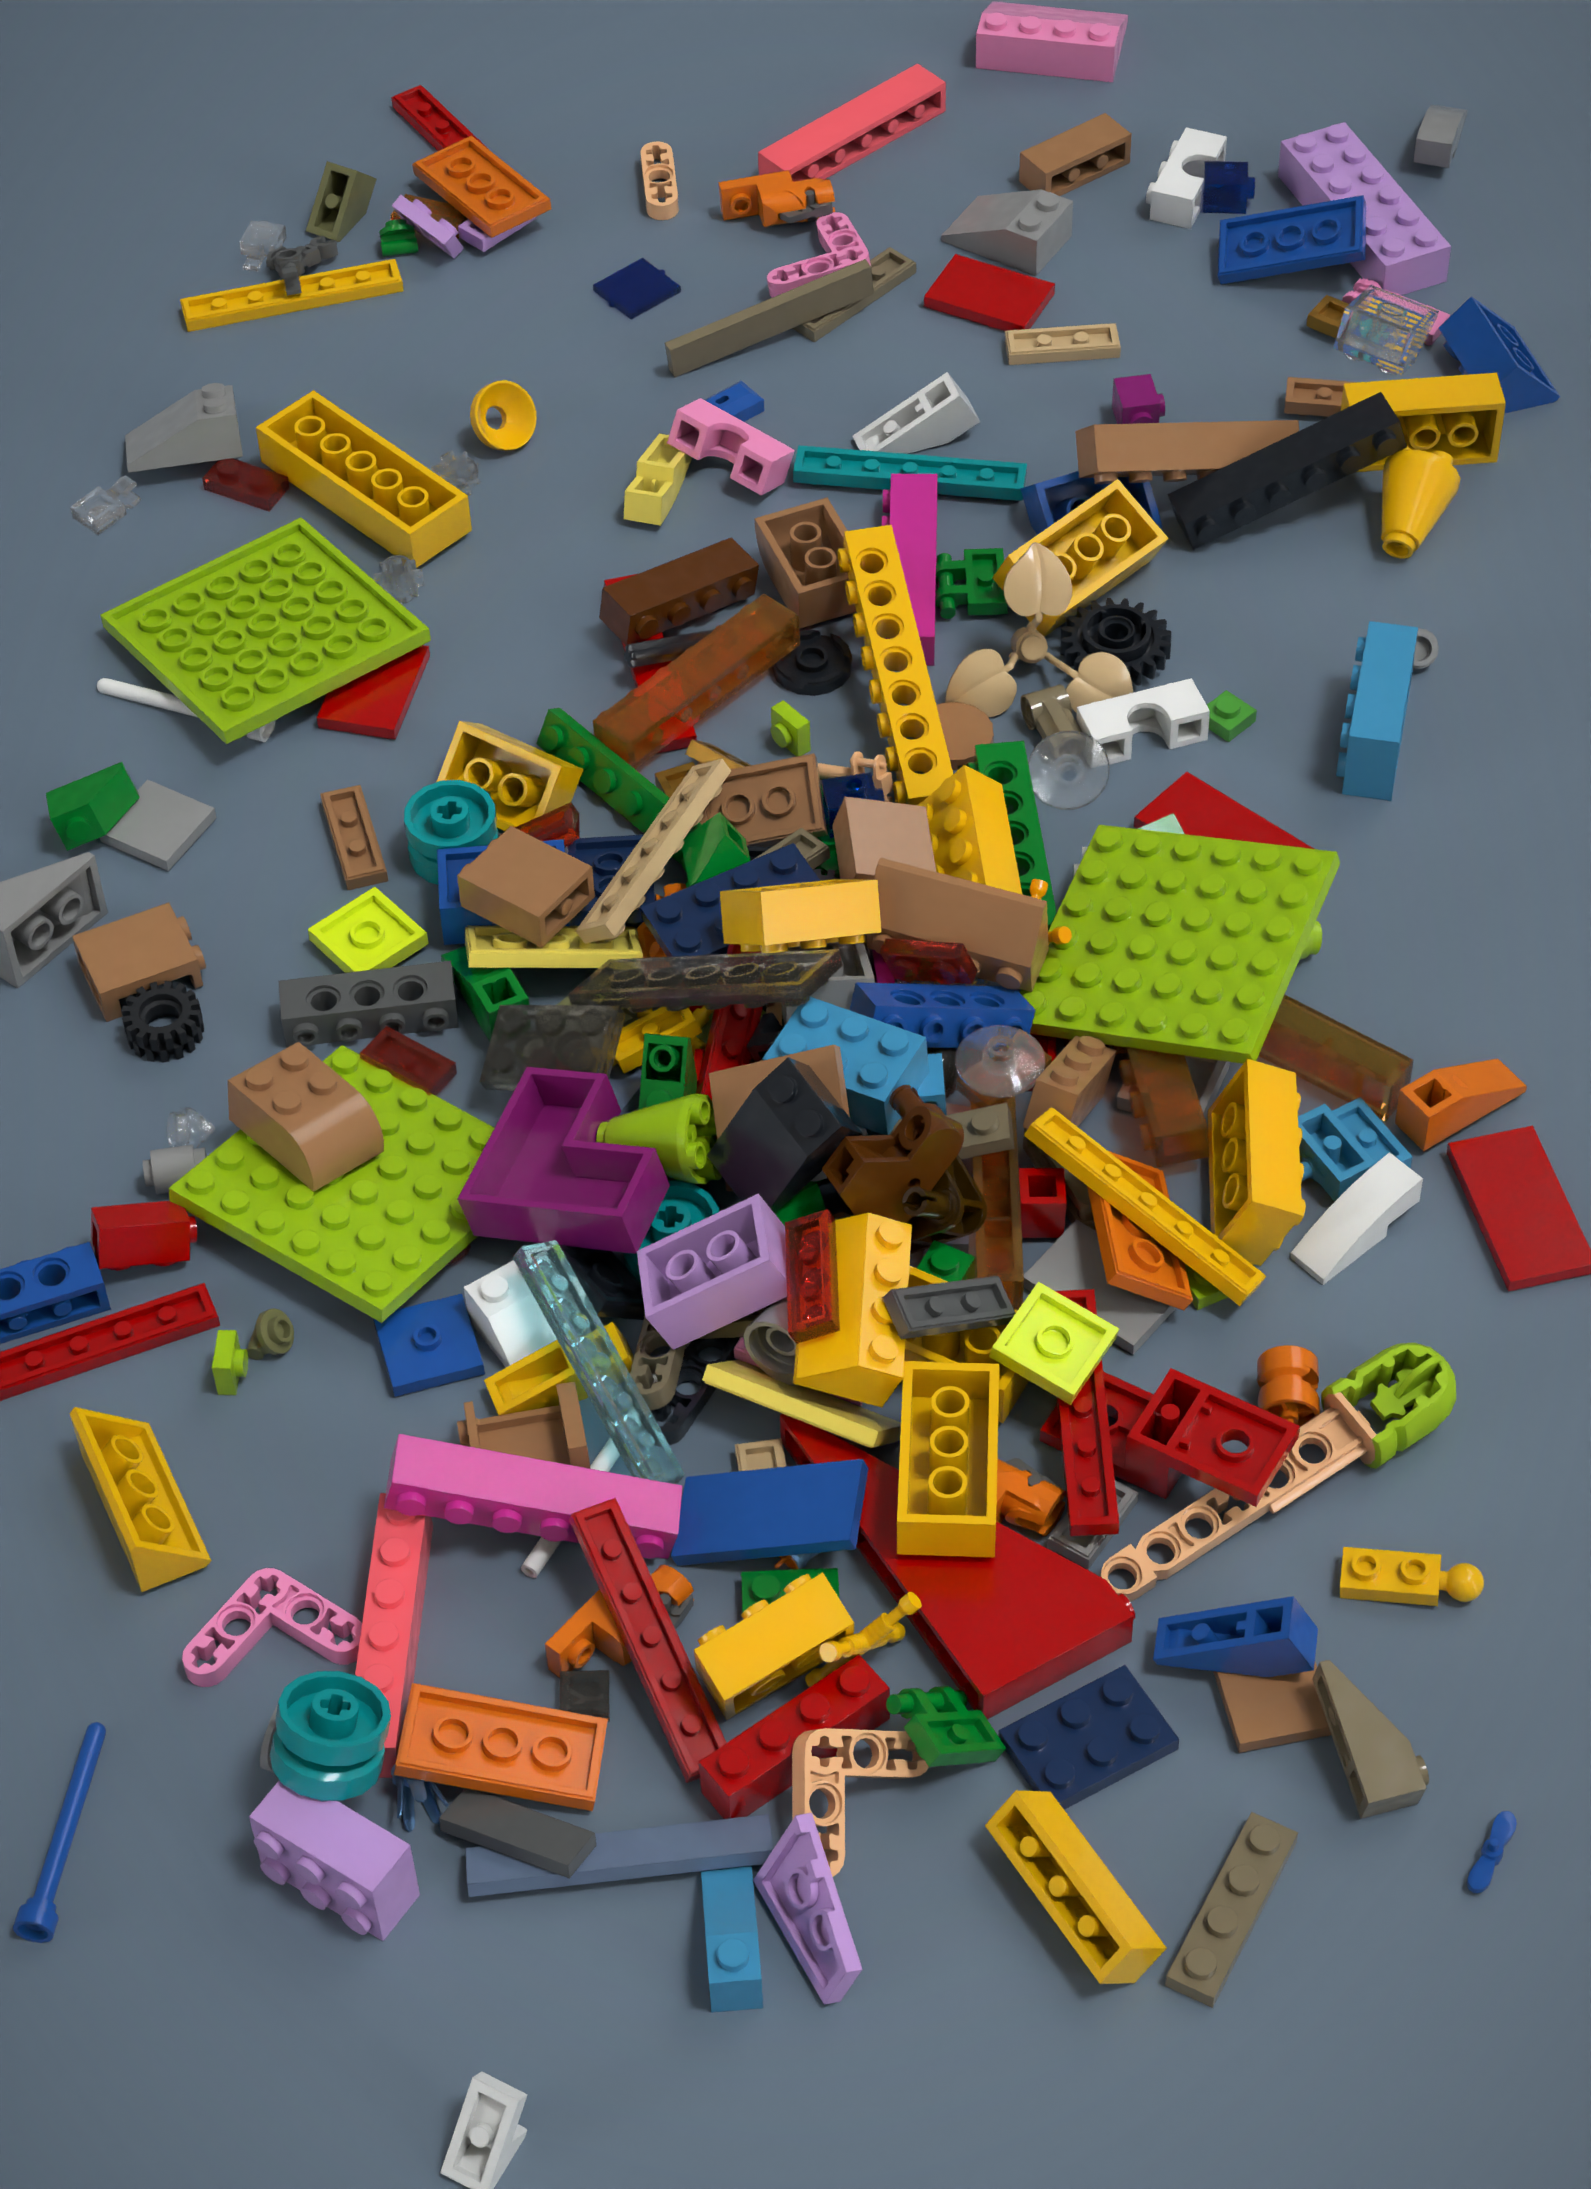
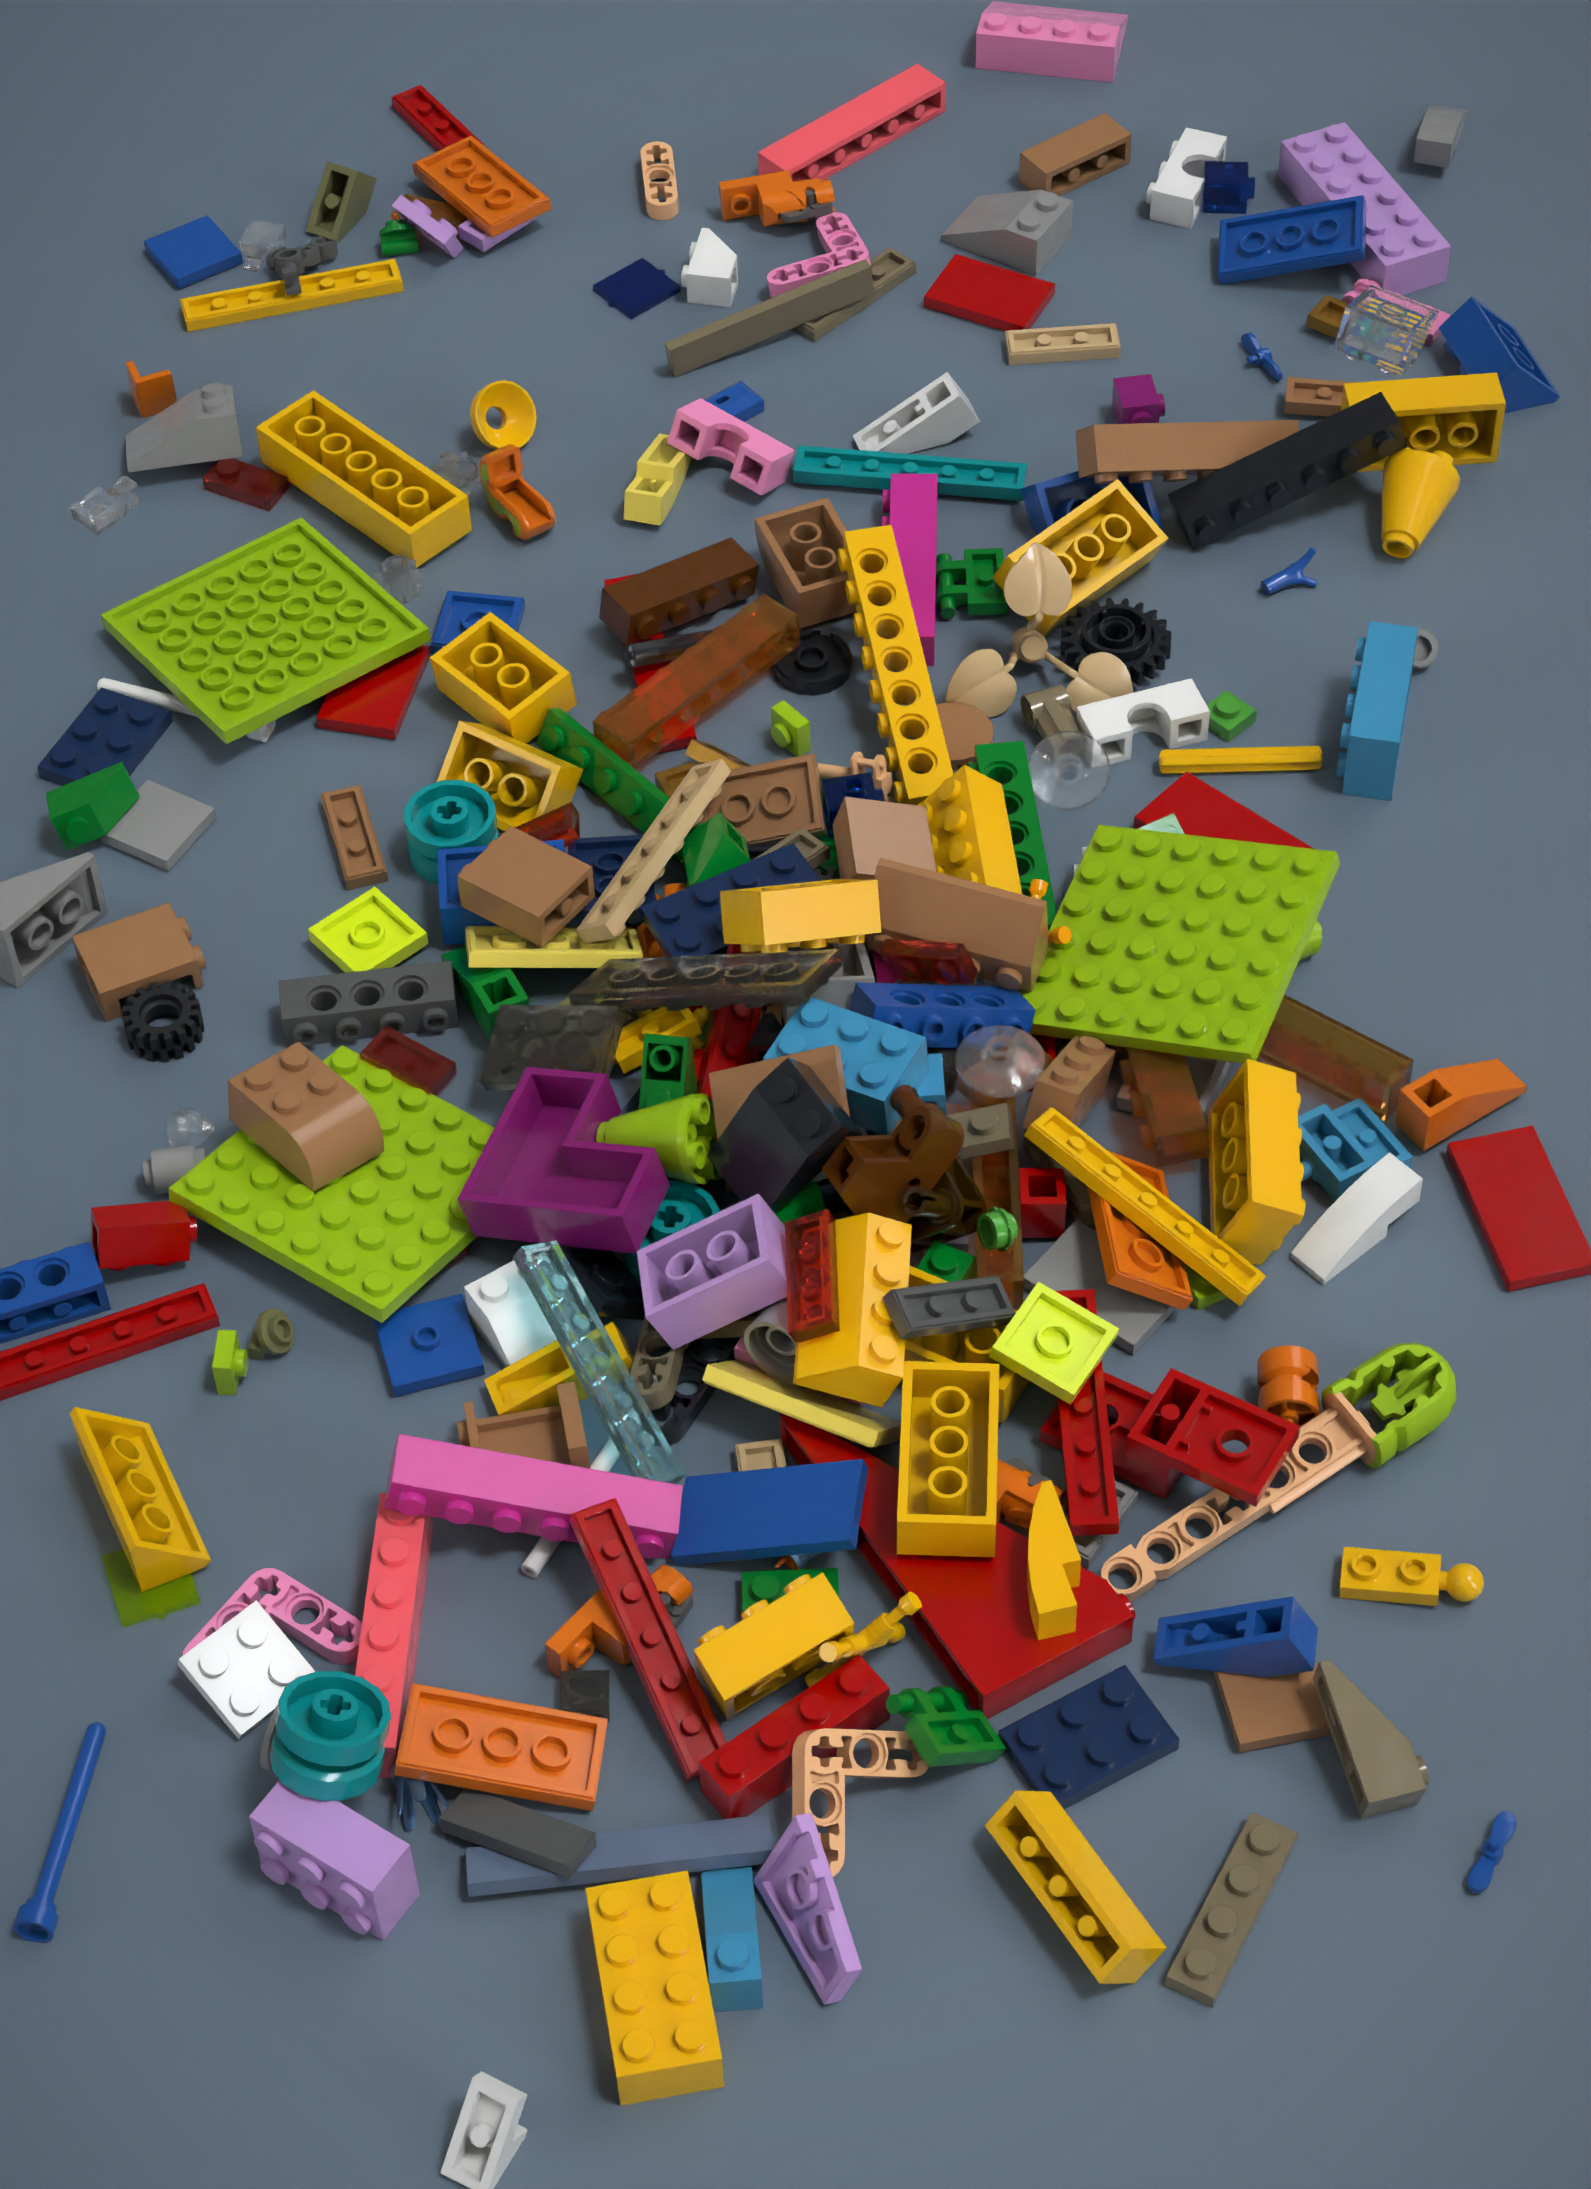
(105, 733): none -> dark blue plate
(151, 392): none -> orange panel
(156, 1602): none -> clear neon green piece
(193, 252): none -> blue tile
(244, 1668): none -> white plate
(464, 609): none -> blue tile
(502, 678): none -> yellow brick
(512, 495): none -> orange animal
(654, 1988): none -> yellow brick
(711, 273): none -> white slope
(997, 1229): none -> bright green plate
(1052, 1567): none -> yellow slope
(1240, 759): none -> yellow axle
(1260, 355): none -> blue piece
(1290, 575): none -> blue bar

